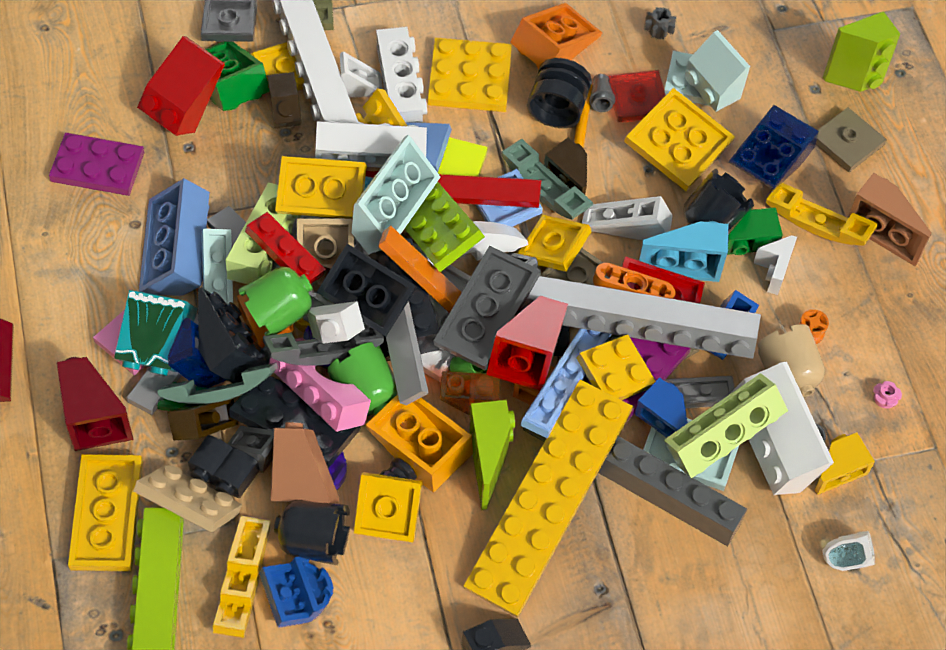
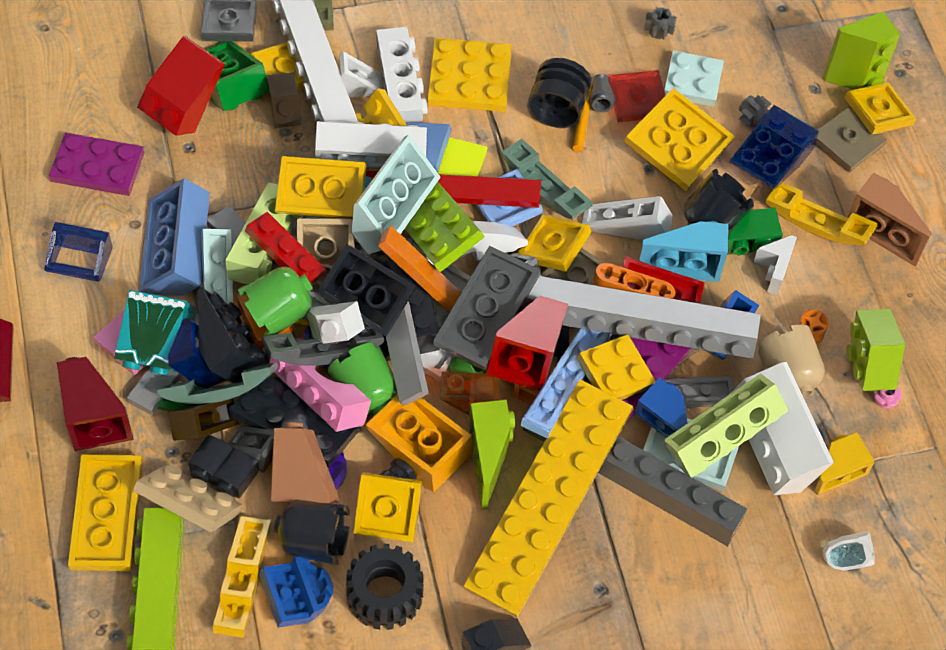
(82, 240): none -> clear blue tile
(384, 609): none -> black tyre
(554, 34): orange slope -> none
(569, 164): dark brown slope -> none
(717, 72): light aqua slope -> none
(753, 110): none -> dark grey gear
(876, 349): none -> lime brick
(880, 108): none -> yellow plate

